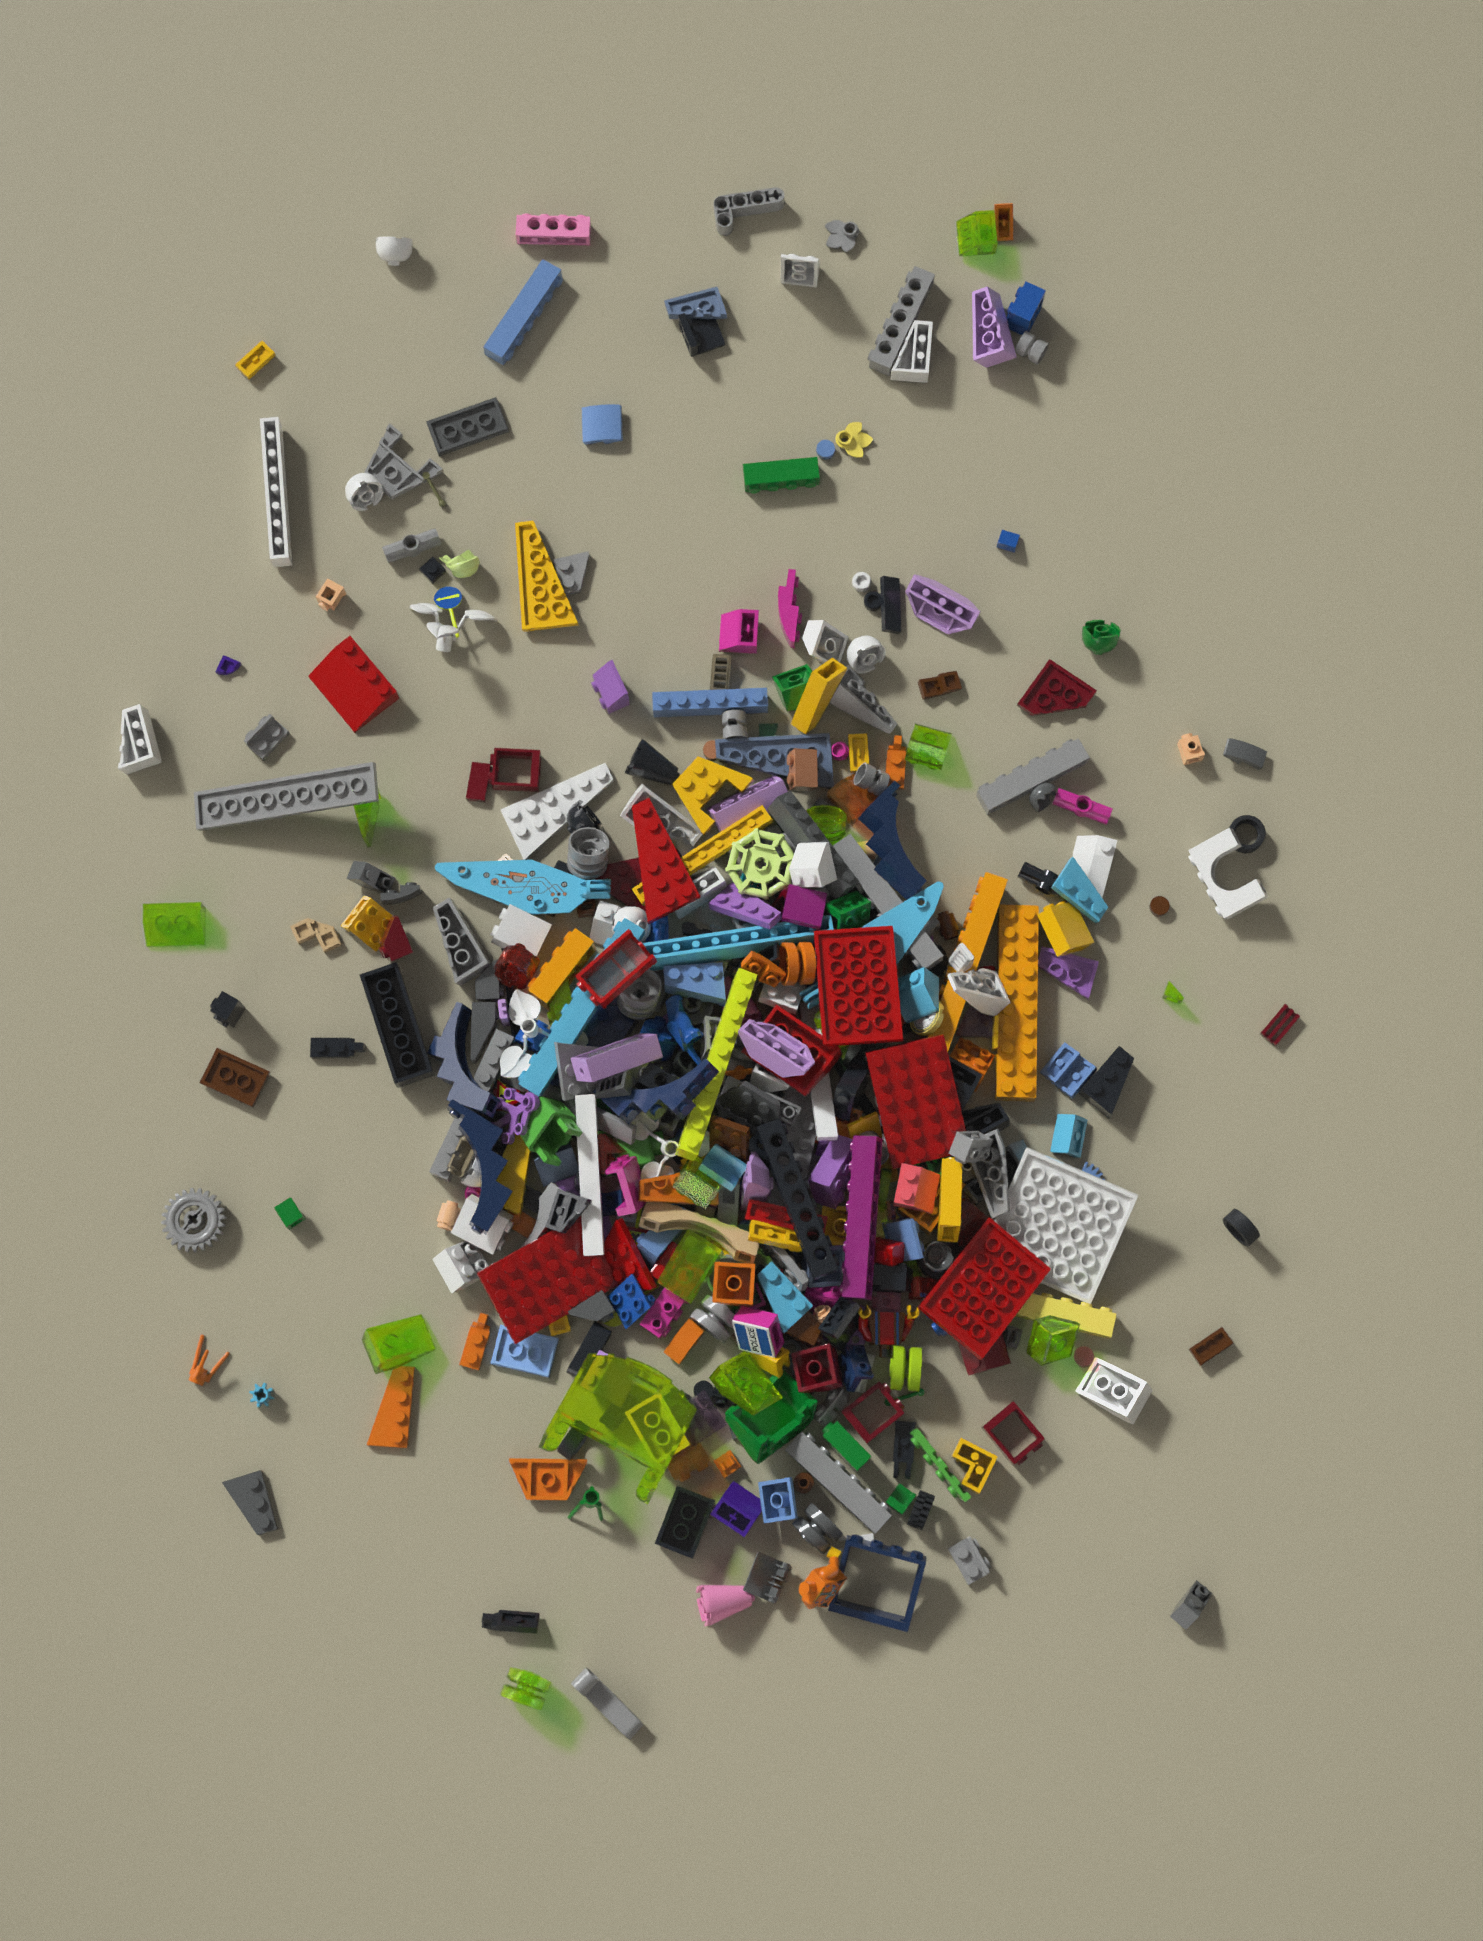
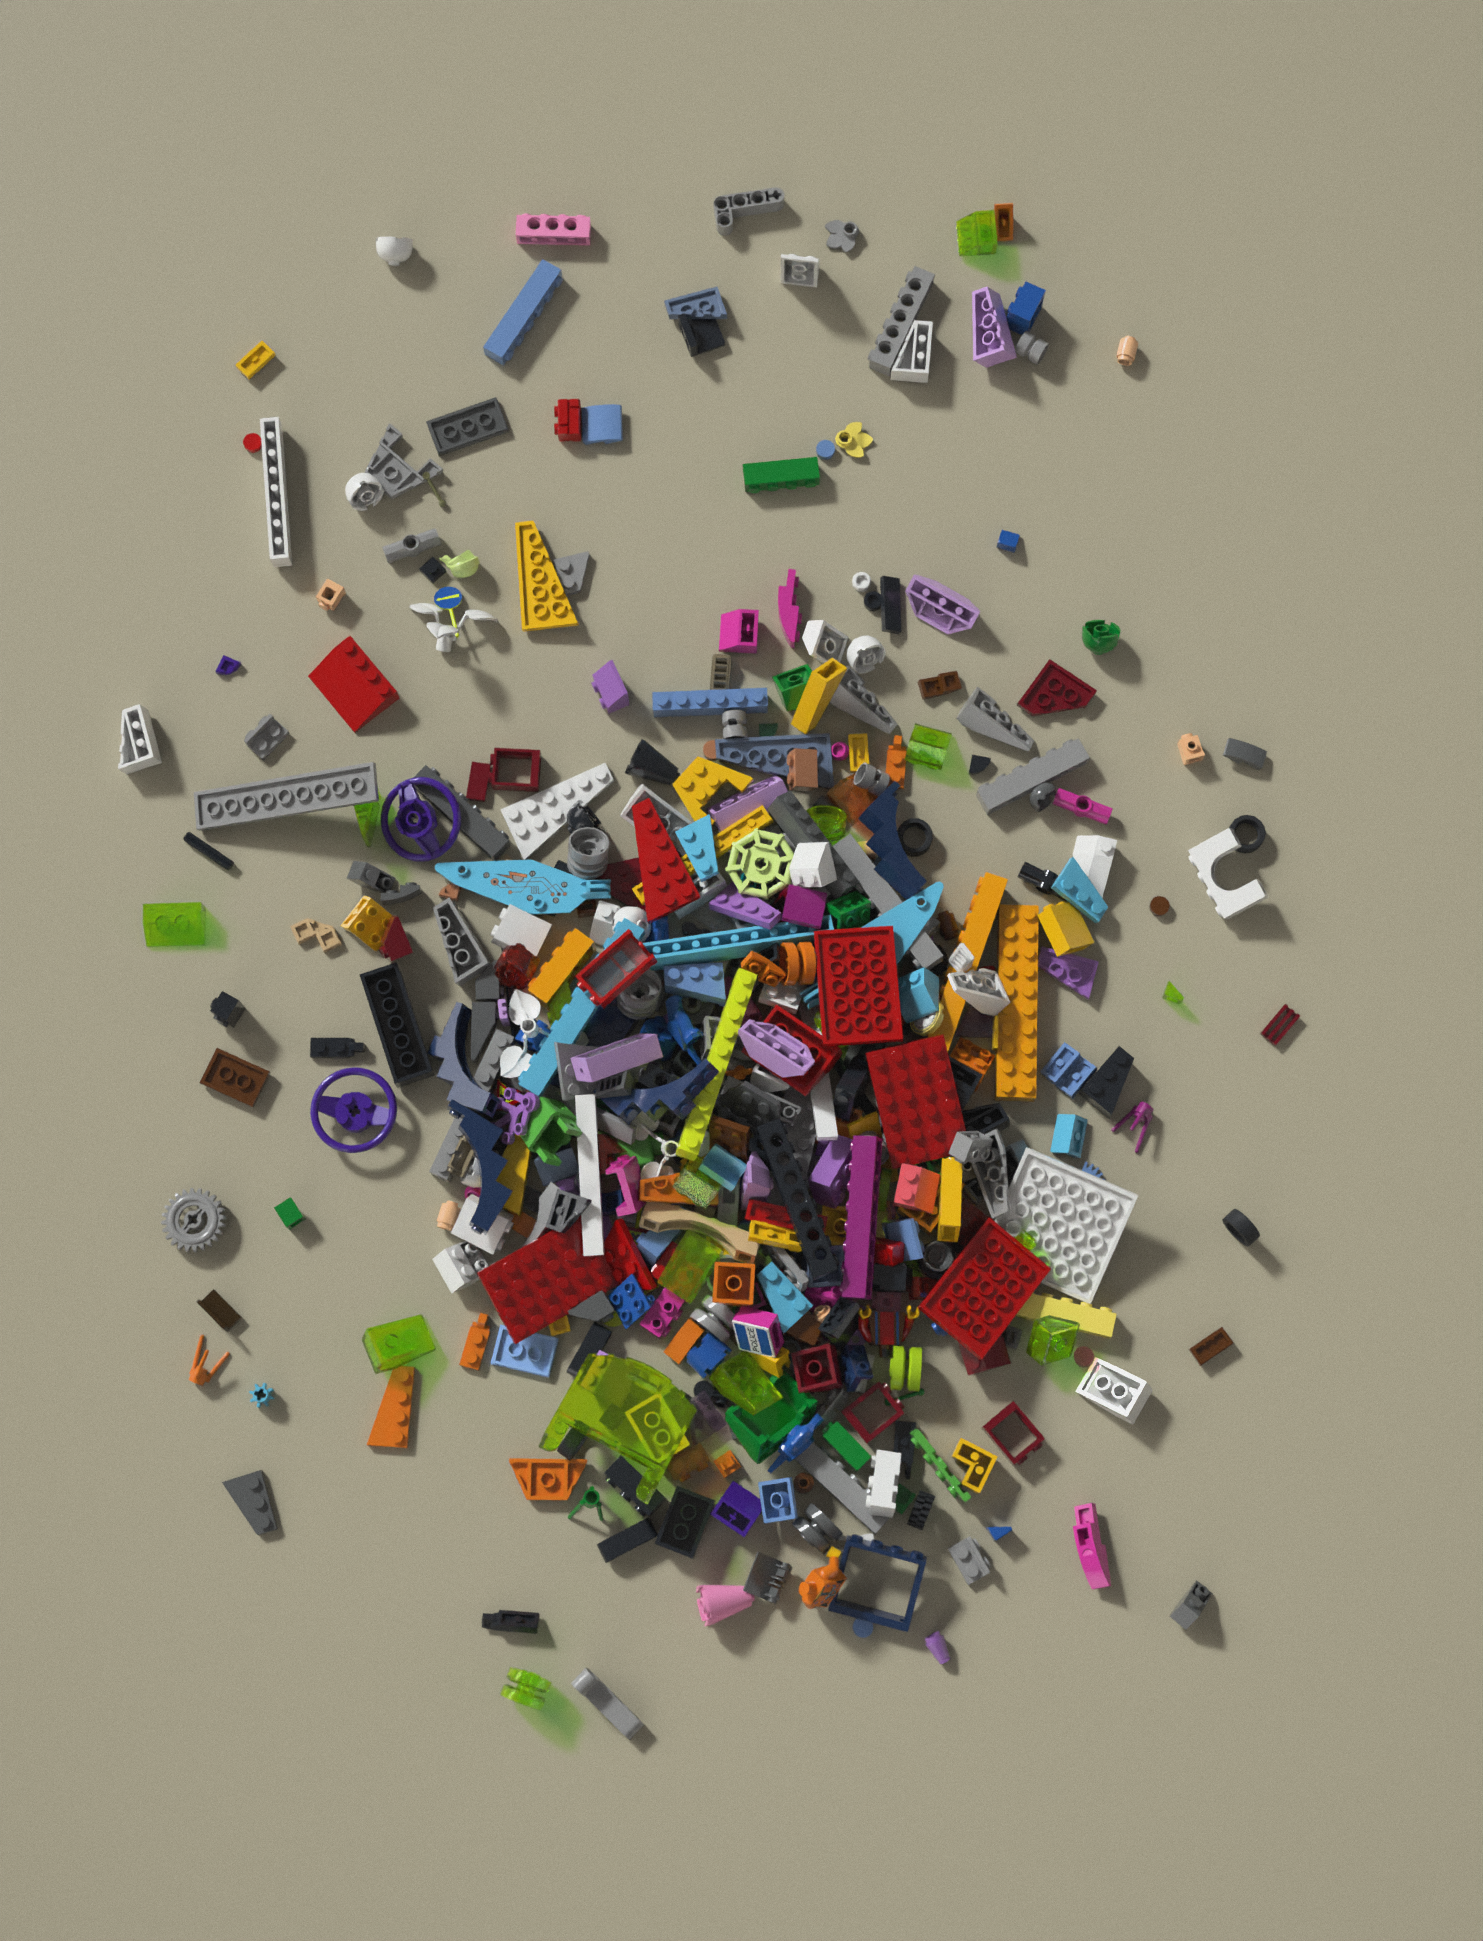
(208, 851): none -> black axle
(220, 1310): none -> dark brown panel
(252, 442): none -> red tile
(342, 1107): none -> dark purple piece
(423, 830): none -> dark purple piece
(450, 891): none -> nougat tile
(473, 825): none -> dark grey brick
(569, 420): none -> red brick
(627, 1478): none -> black brick
(627, 1540): none -> black beam
(699, 846): none -> medium azure wing
(708, 1355): none -> blue brick
(796, 1442): none -> blue animal
(862, 1628): none -> medium blue tile
(883, 1483): none -> white wedge
(915, 822): none -> black tyre
(936, 1644): none -> medium lavender cone
(978, 764): none -> black tile
(985, 718): none -> light grey wedge
(998, 1532): none -> blue slope
(1026, 1239): none -> clear neon green slope
(1089, 1546): none -> dark pink slope
(1127, 350): none -> light nougat brick
(1142, 1113): none -> magenta plant

